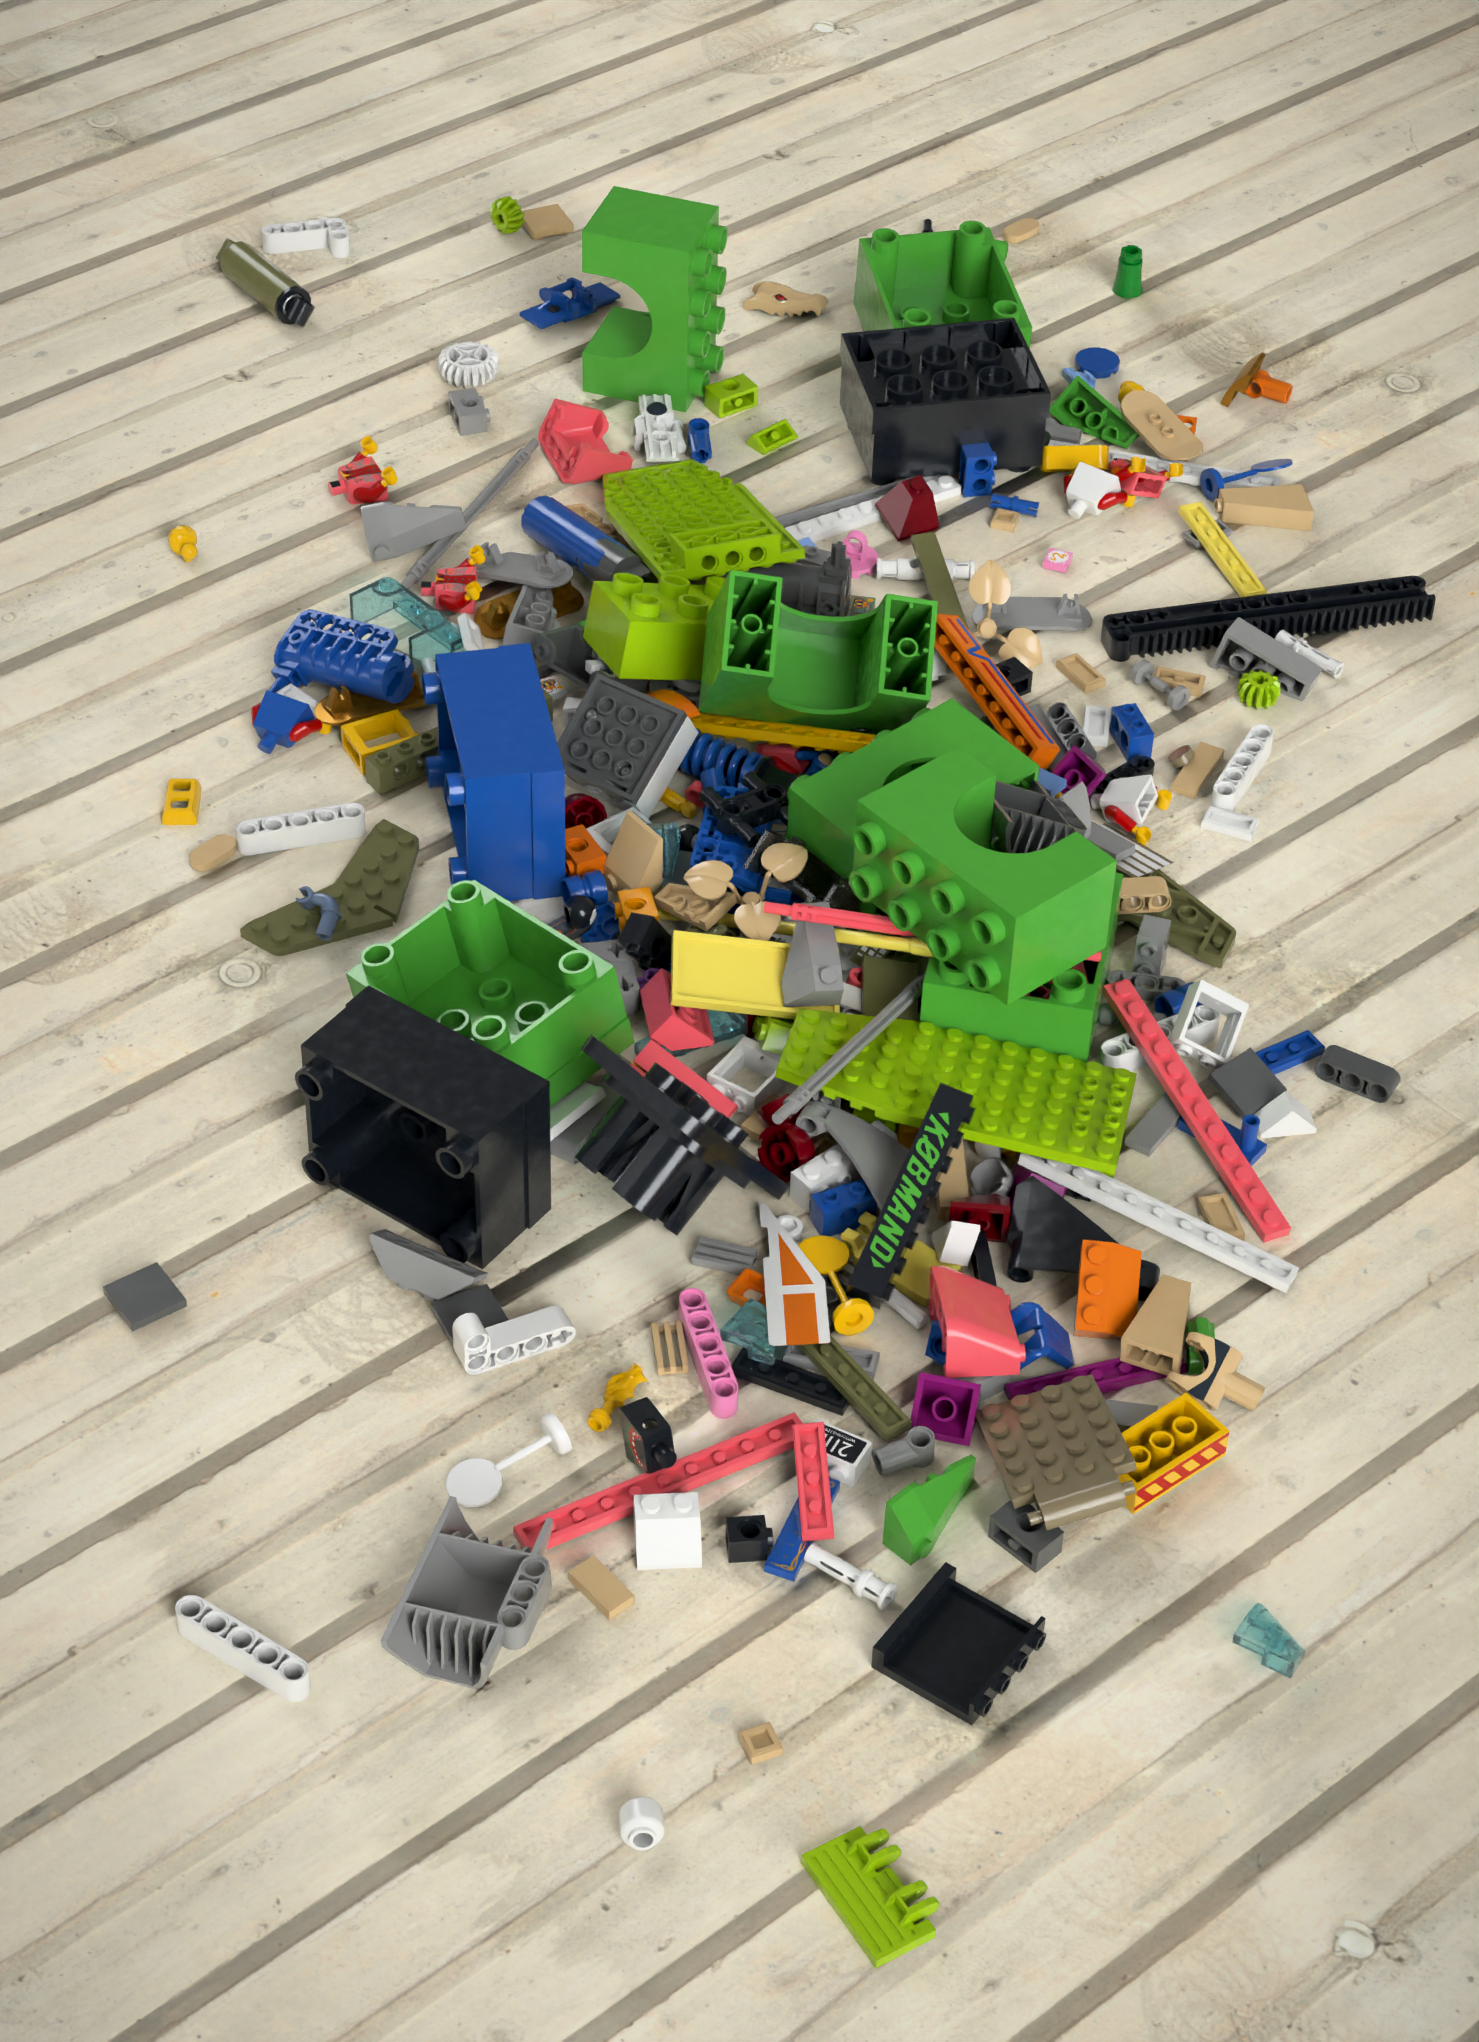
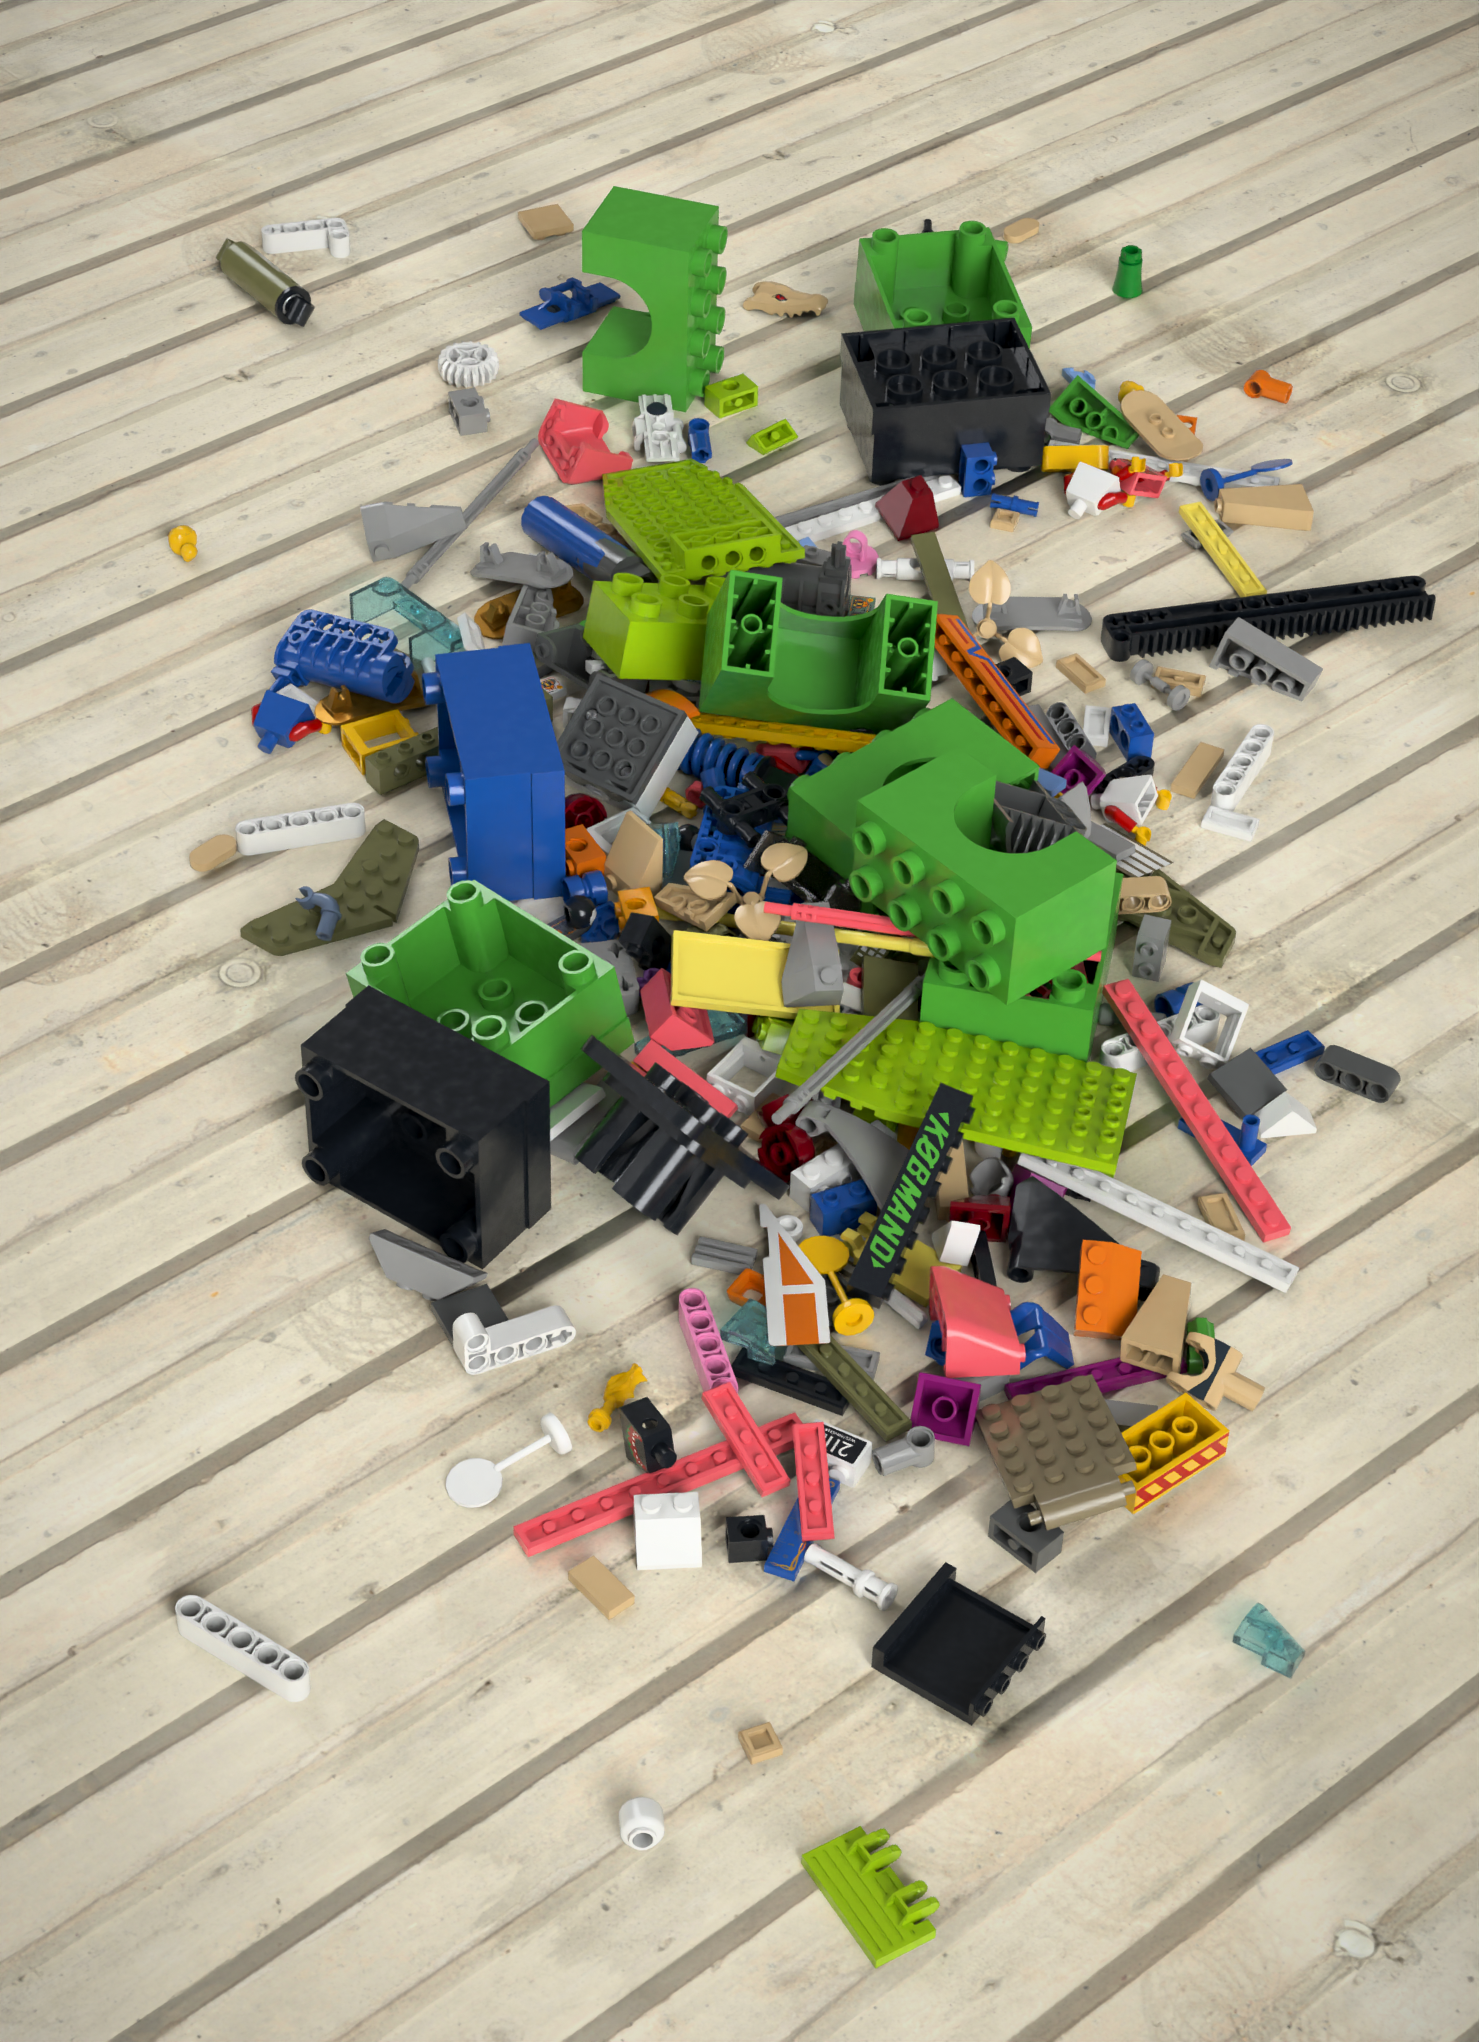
(144, 1296): dark grey tile -> none
(186, 815): yellow piece -> none
(362, 479): torso -> none
(457, 587): torso -> none
(468, 1602): light grey panel -> none
(507, 215): lime gear -> none
(667, 1330): tan tile -> none
(745, 1439): none -> coral tile
(921, 1511): bright green wedge -> none
(1057, 560): bright pink tile -> none
(1097, 361): blue tile -> none
(1137, 979): light grey beam -> none
(1154, 1126): light grey tile -> none
(1181, 756): dark tan tile -> none
(1243, 379): pearl gold slope -> none
(1258, 689): lime gear -> none
(1321, 659): white pin -> none

